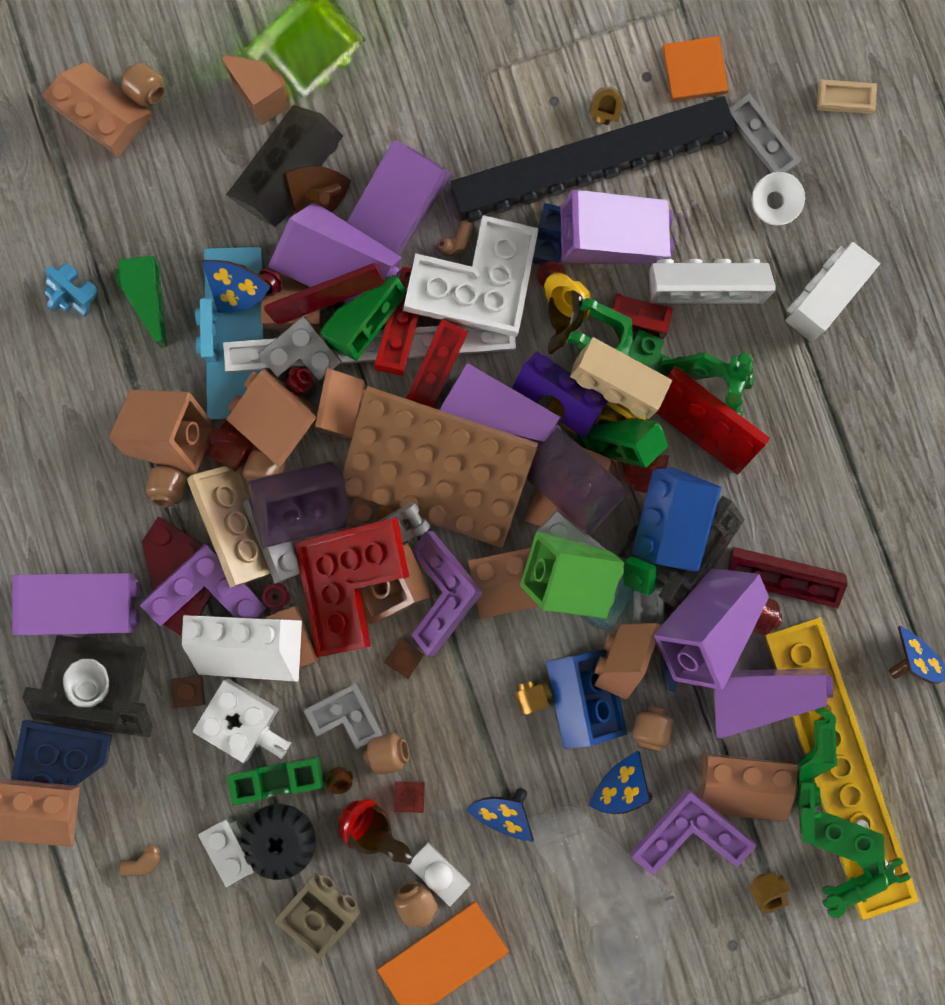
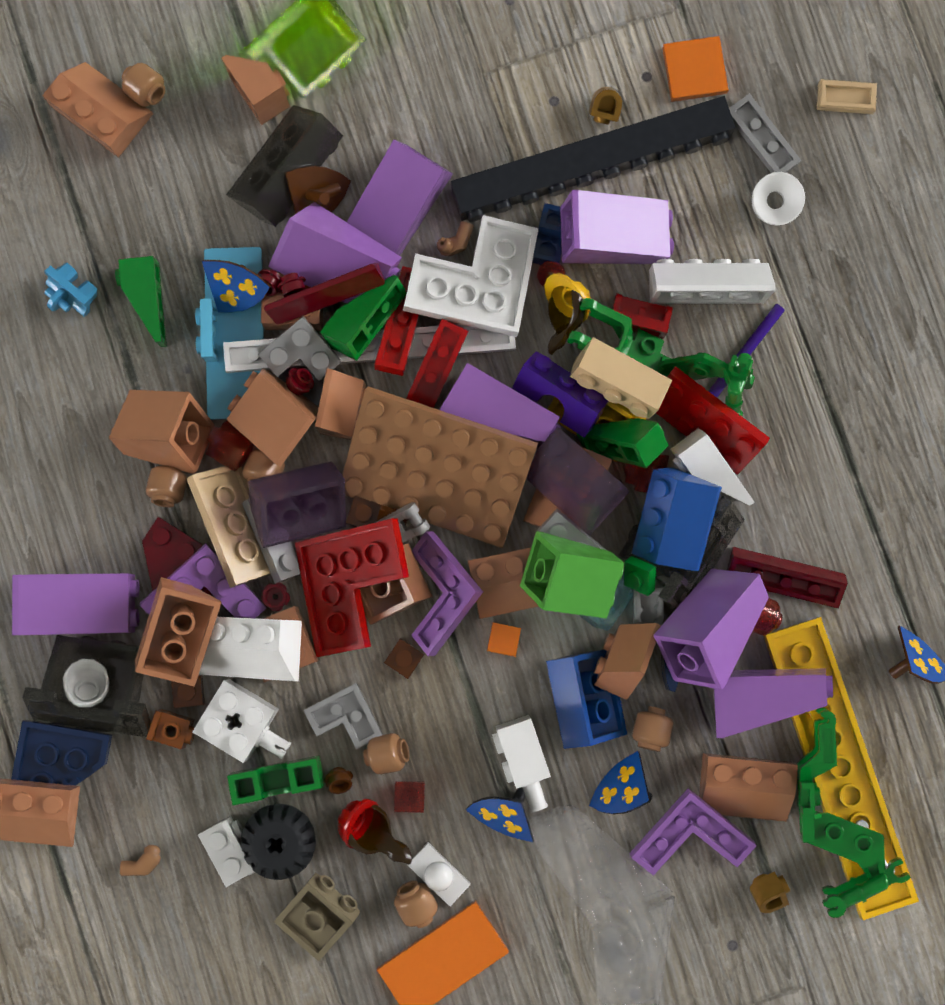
(160, 723): none -> dark orange brick
(177, 632): none -> nougat slope
(291, 284): none -> dark red plate
(504, 639): none -> orange tile
(524, 759): none -> white brick
(533, 697): pearl gold plate -> none
(702, 459): none -> white slope
(752, 343): none -> dark purple bar
(830, 290): white brick -> none

